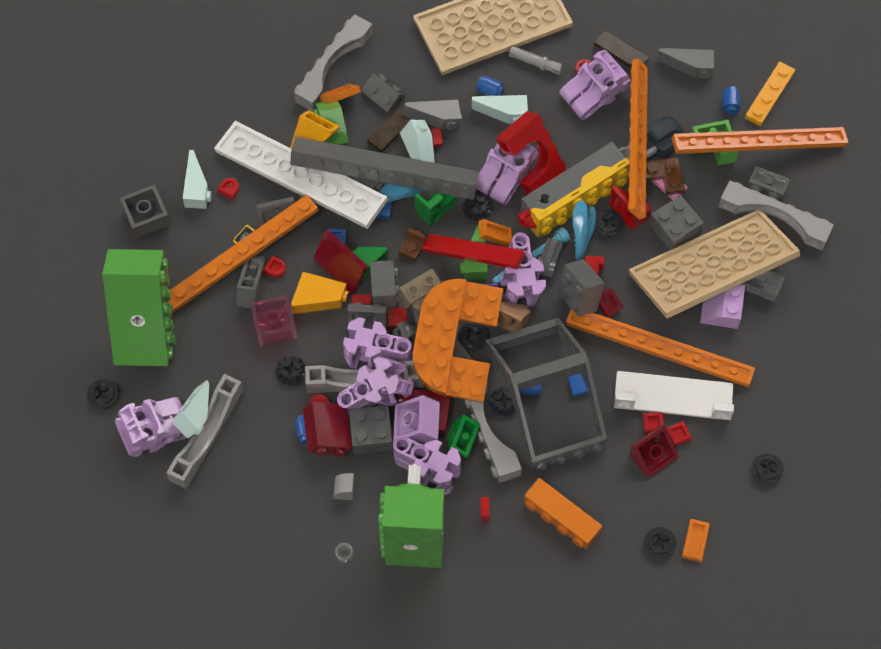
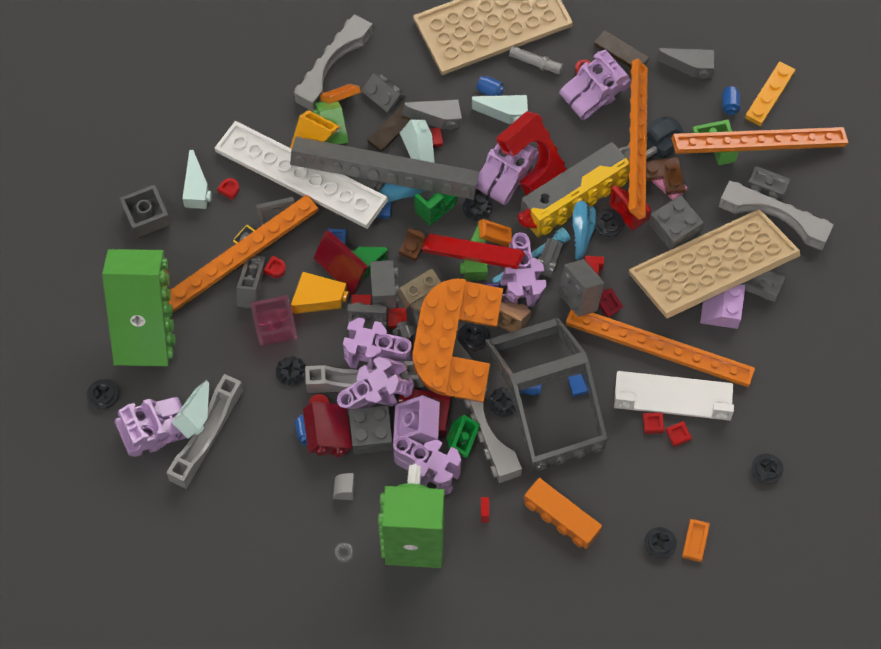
(653, 451): dark red slope -> none

